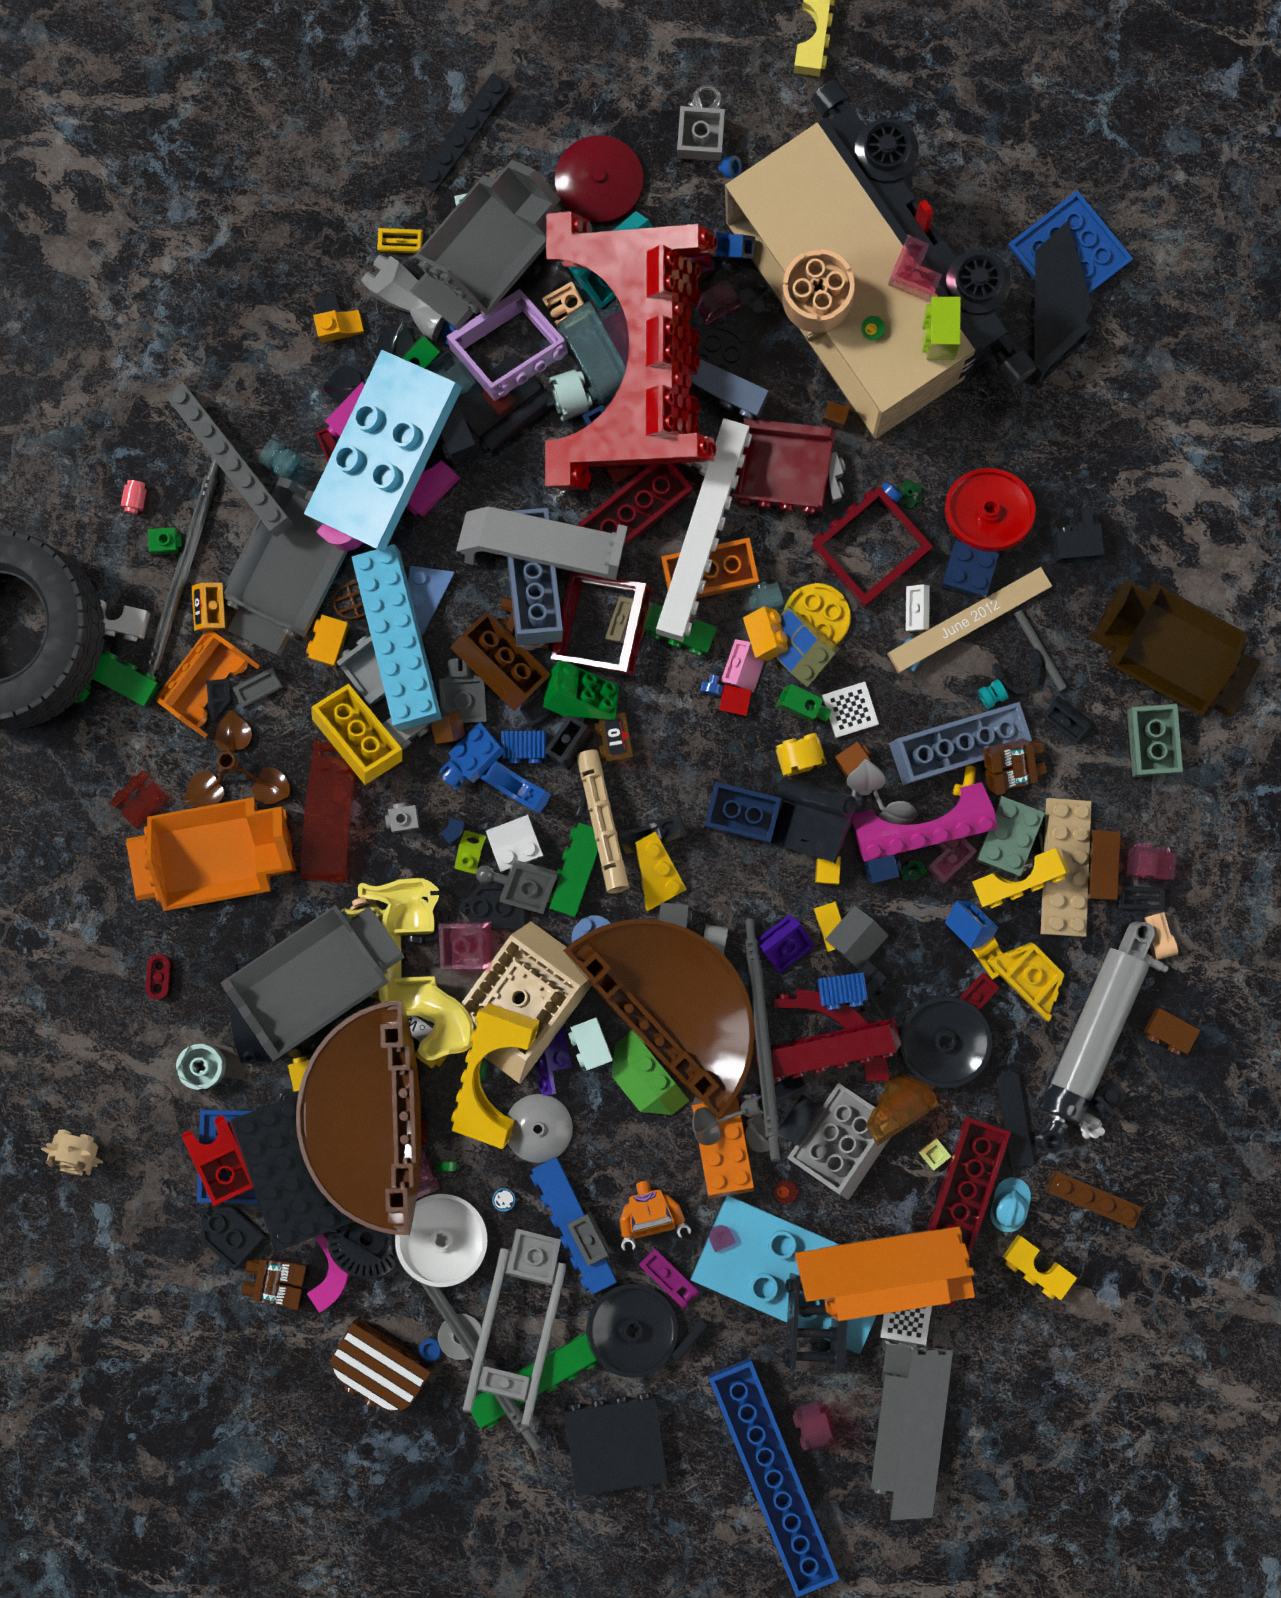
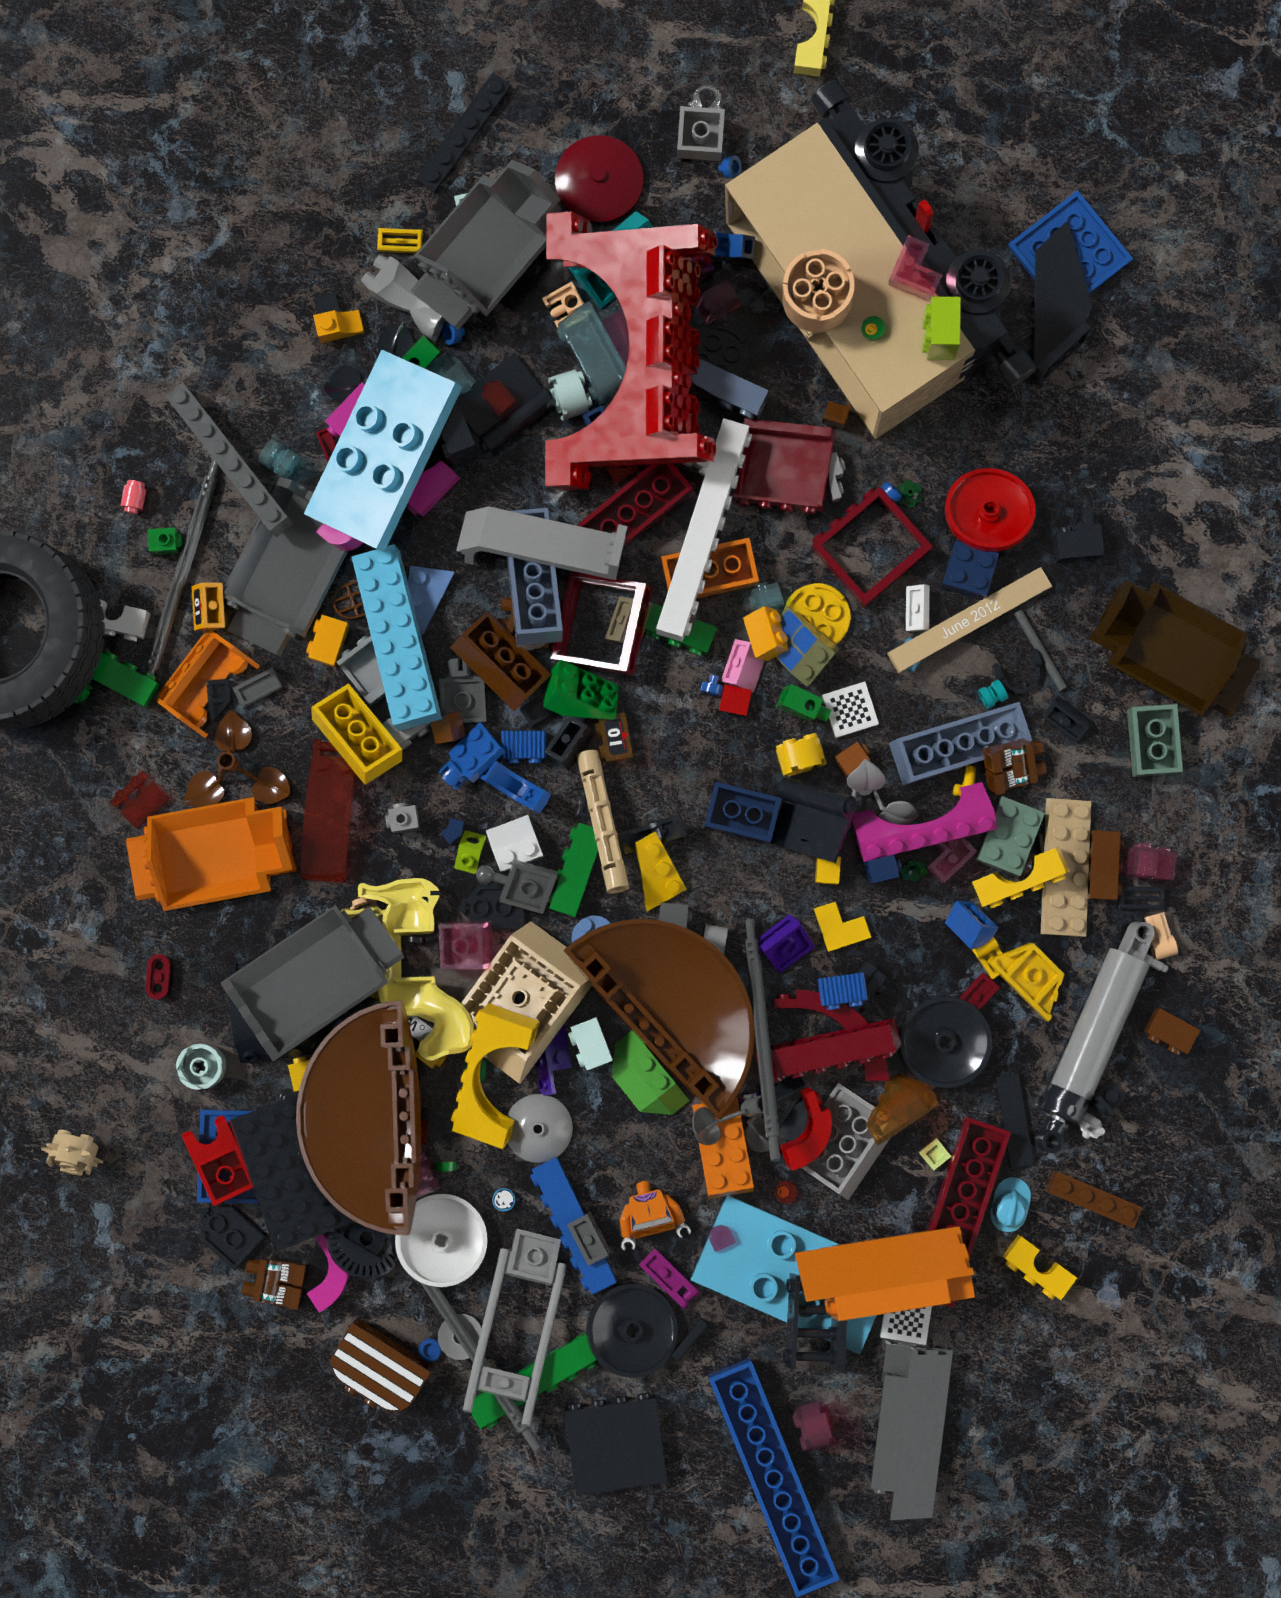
(485, 324): lavender window -> none
(815, 1136): none -> red arch
(856, 937): dark grey slope -> none

